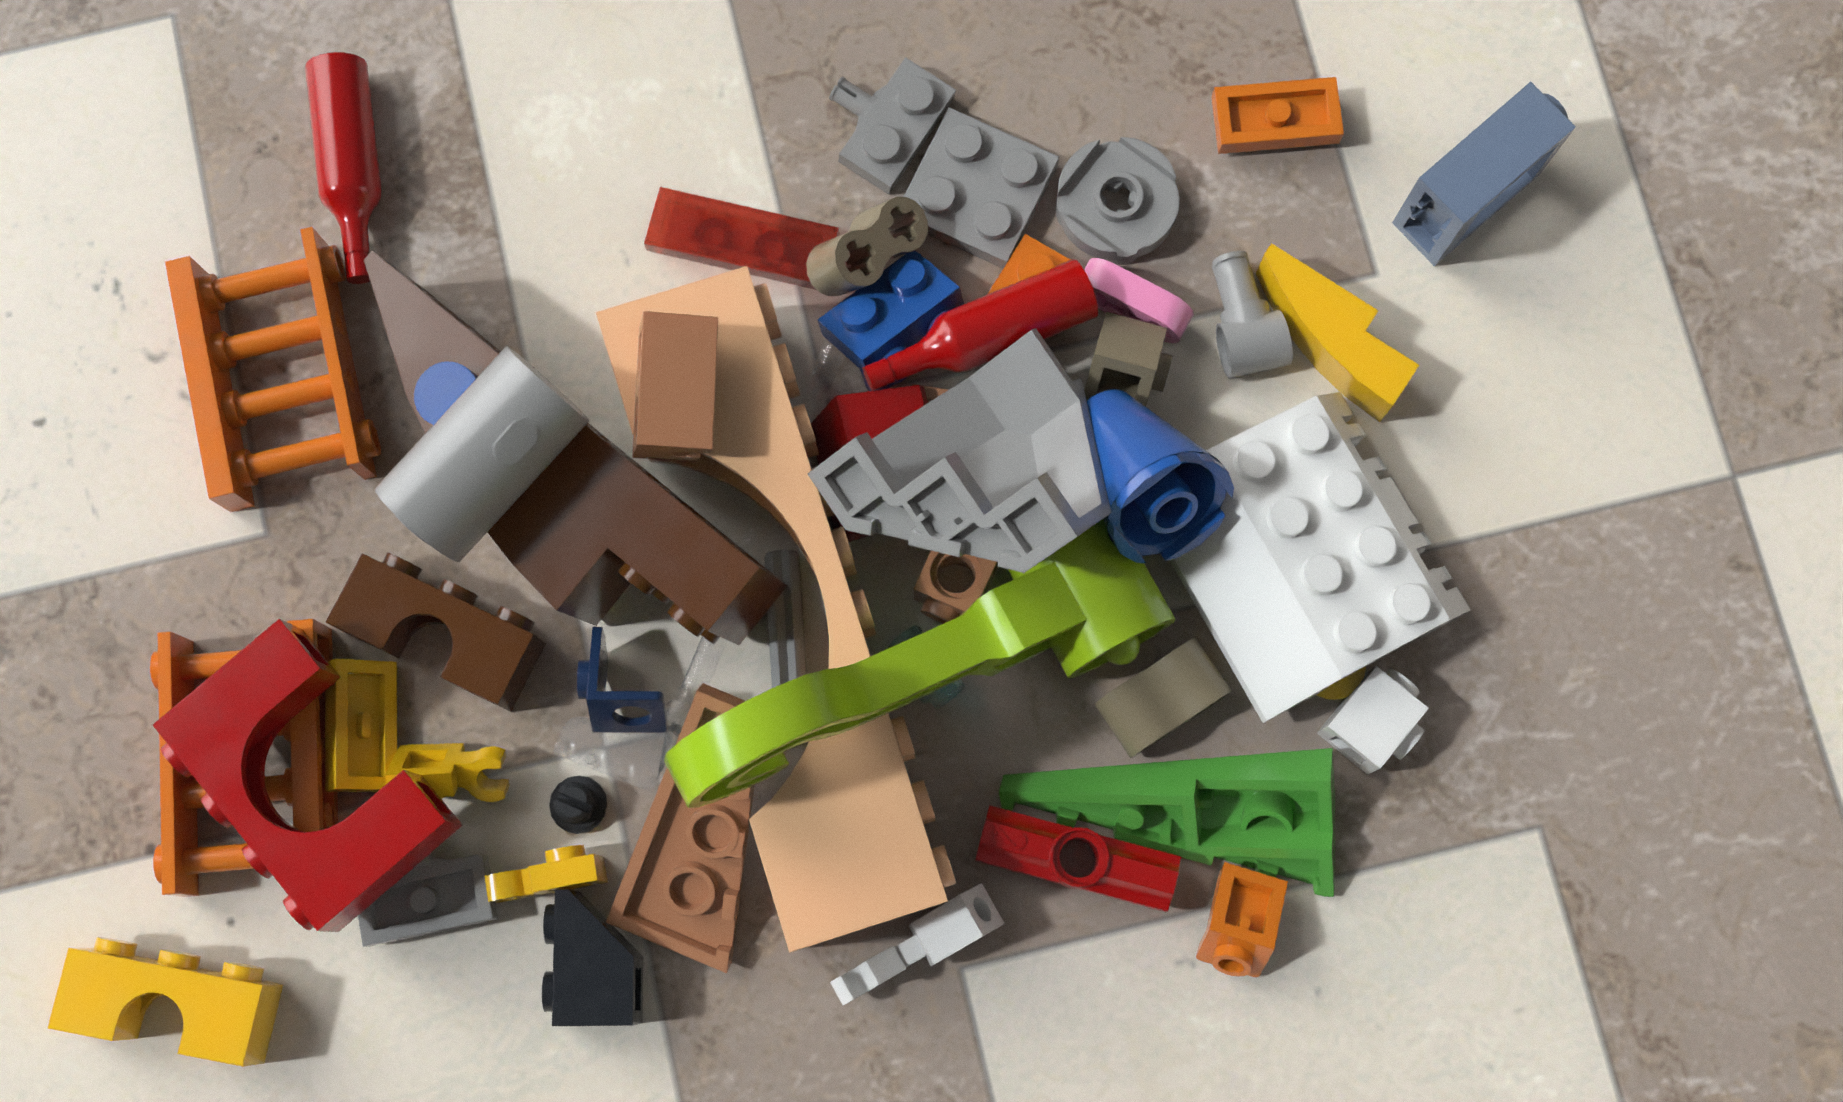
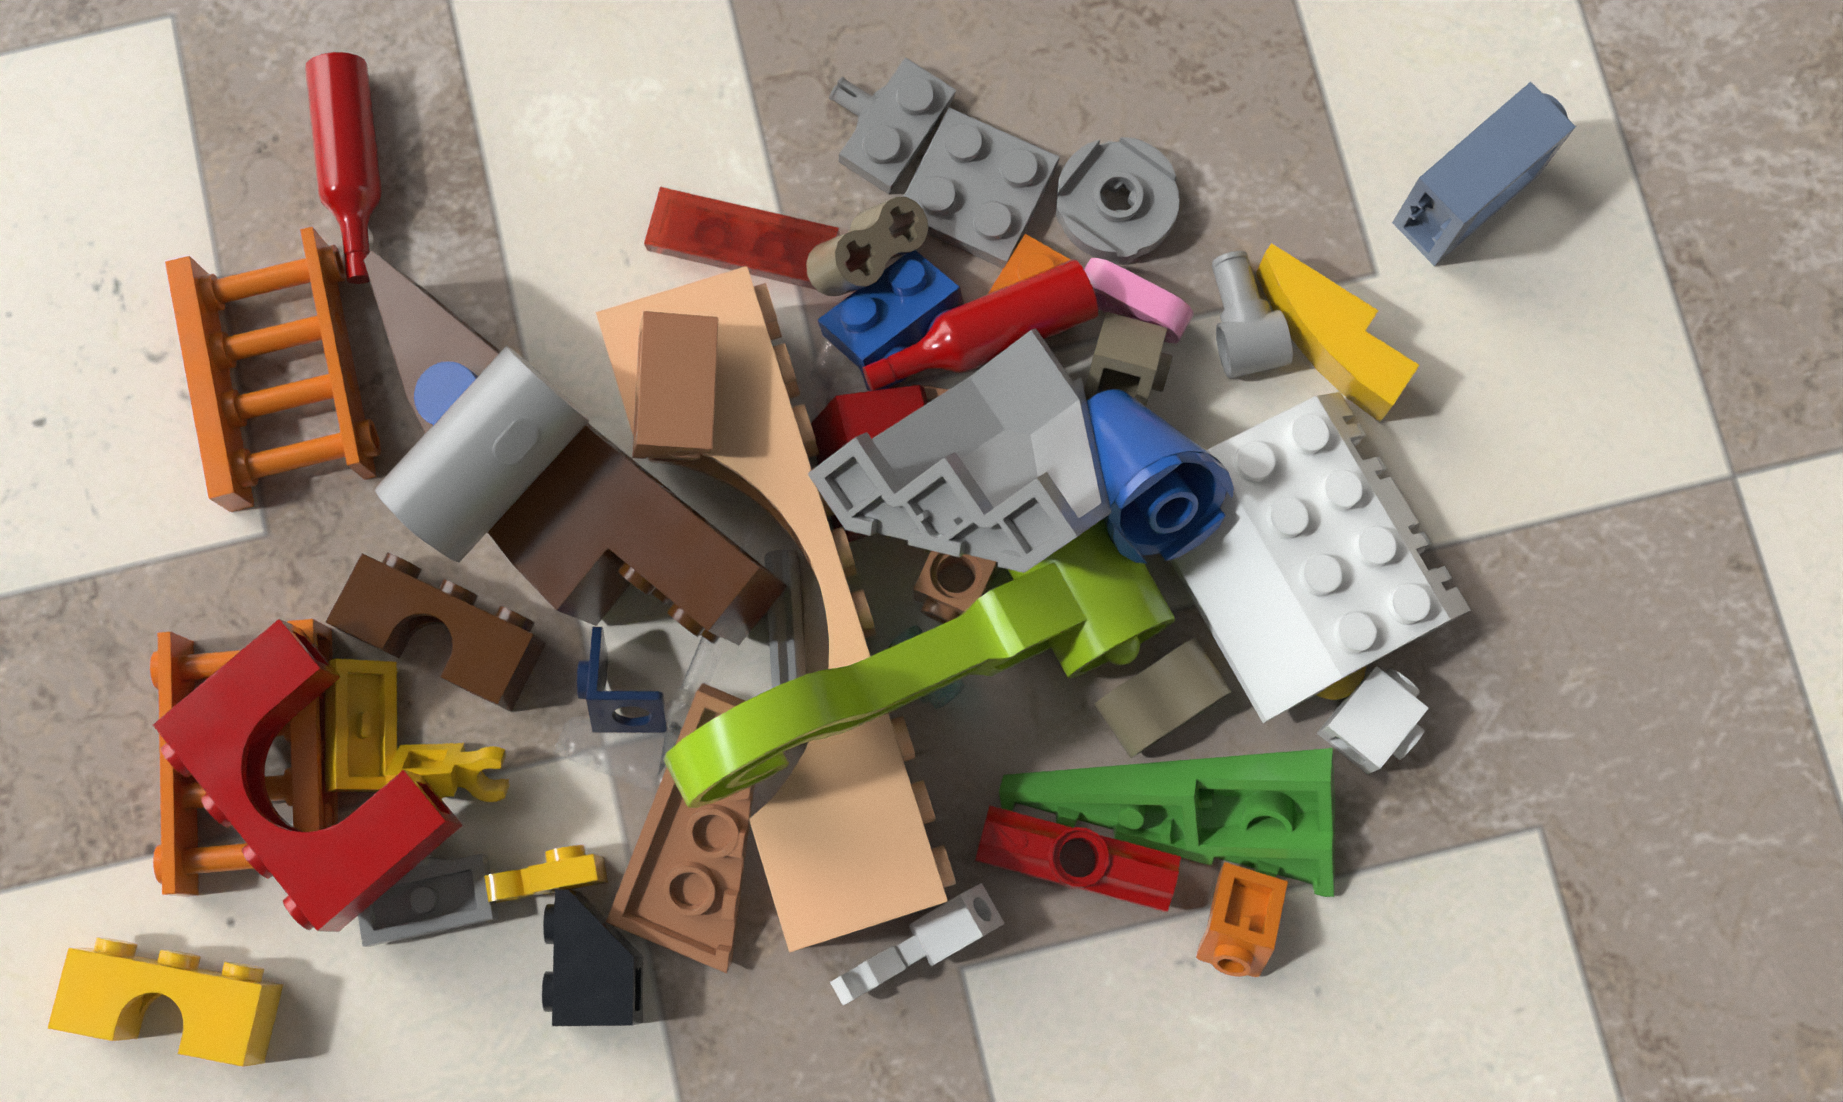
(578, 804): black piece -> none
(1277, 115): orange plate -> none

